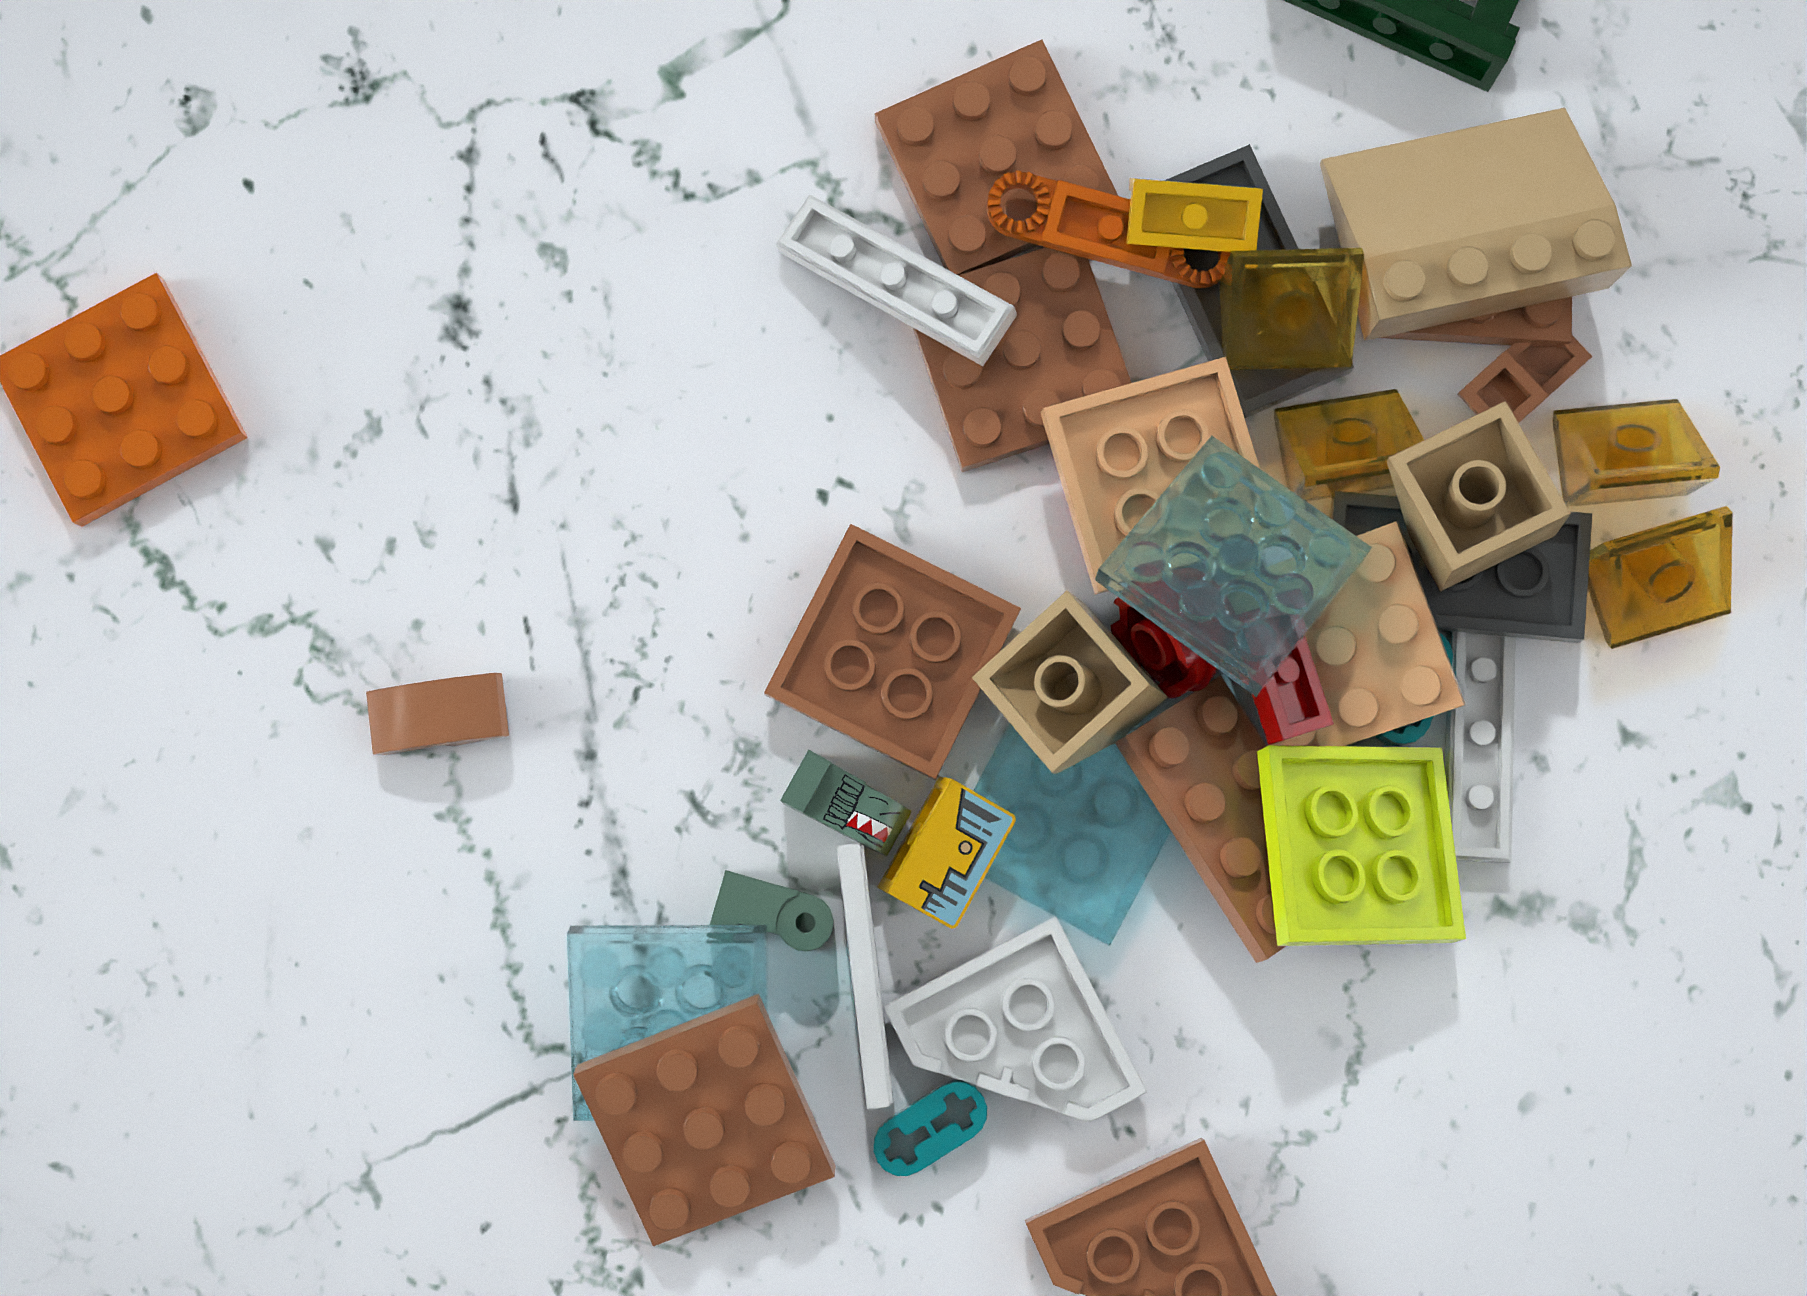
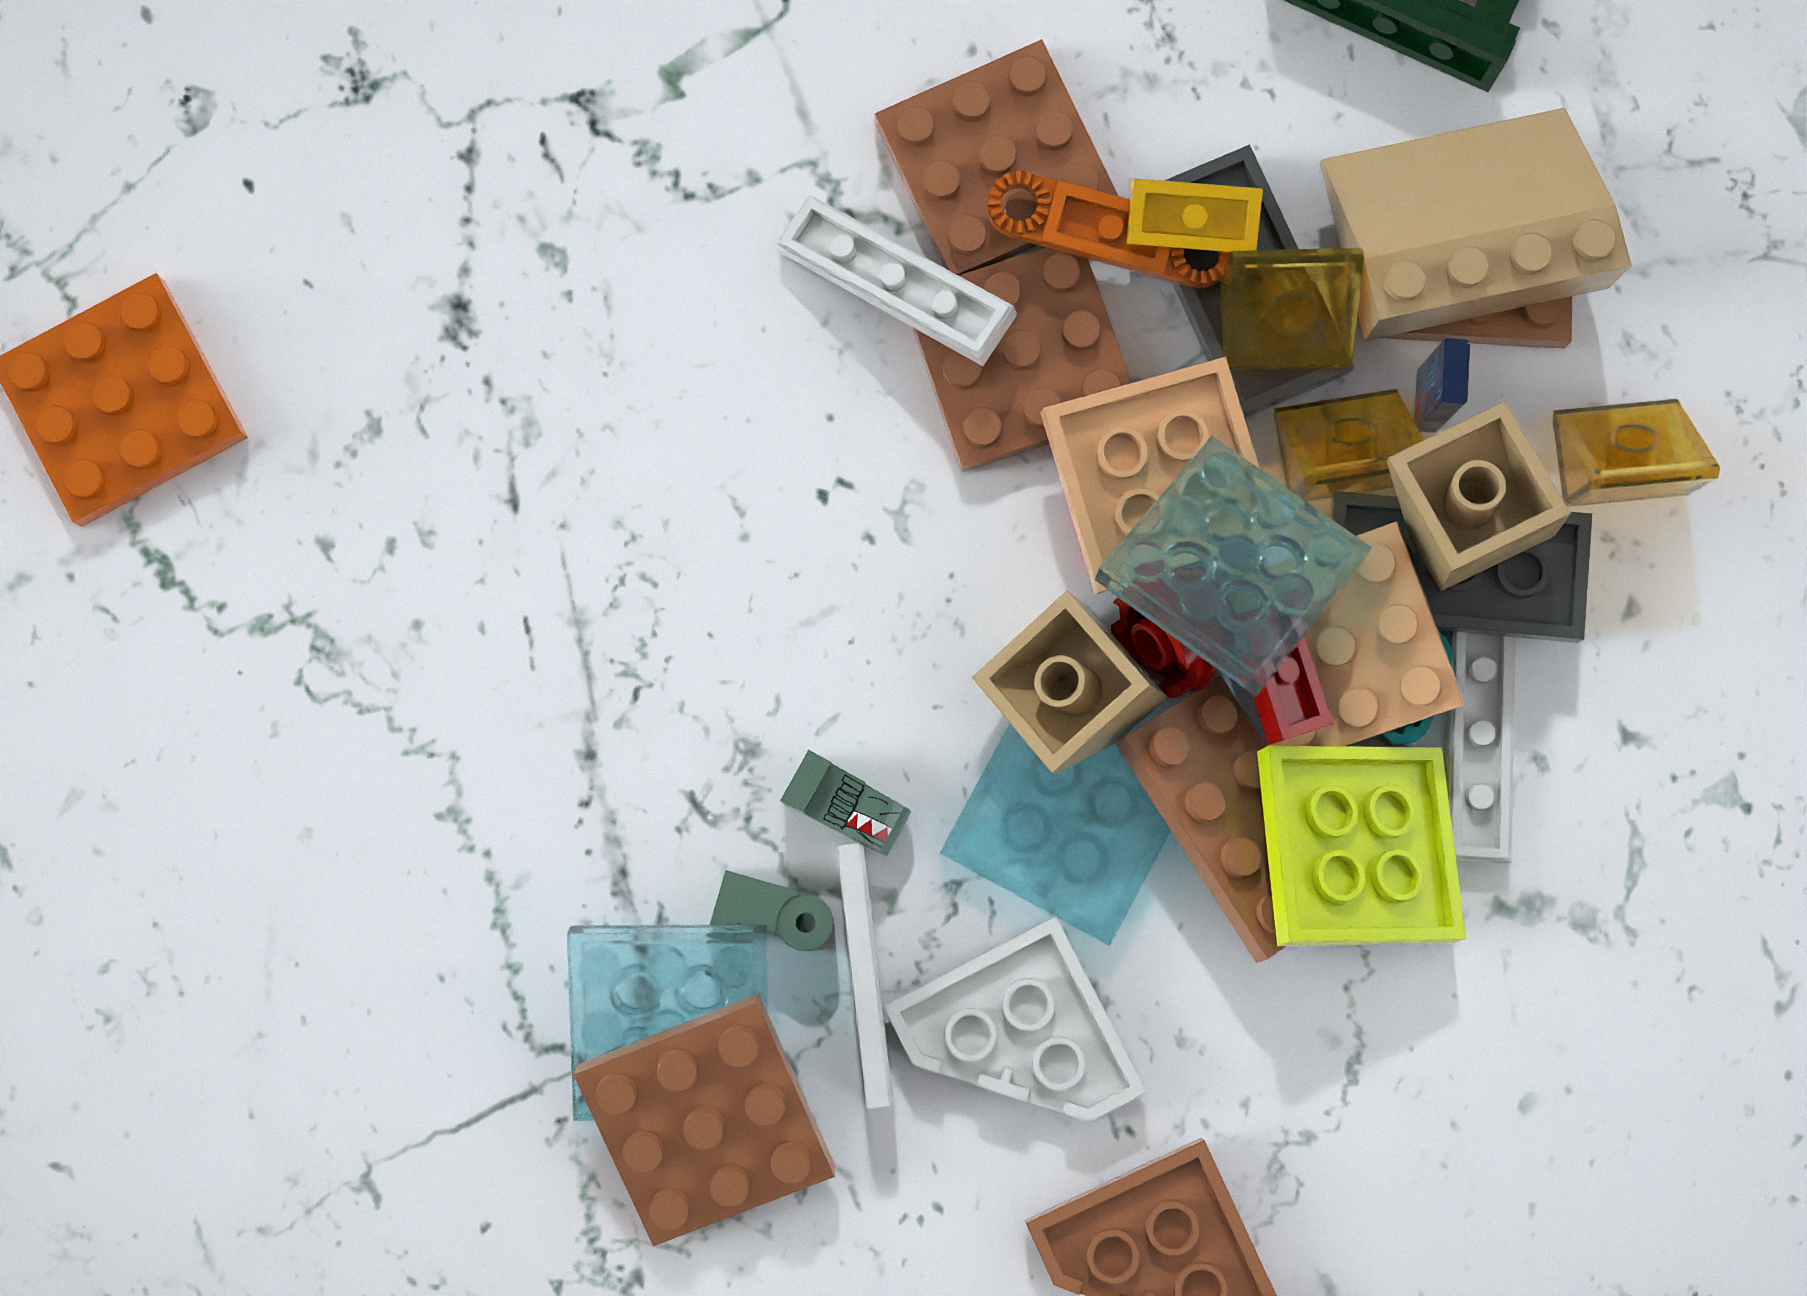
(437, 713): nougat slope -> none
(891, 651): nougat plate -> none
(939, 1141): teal beam -> none
(947, 852): yellow panel -> none
(1442, 384): none -> dark blue tile
(1523, 377): nougat slope -> none
(1663, 577): clear yellow slope -> none

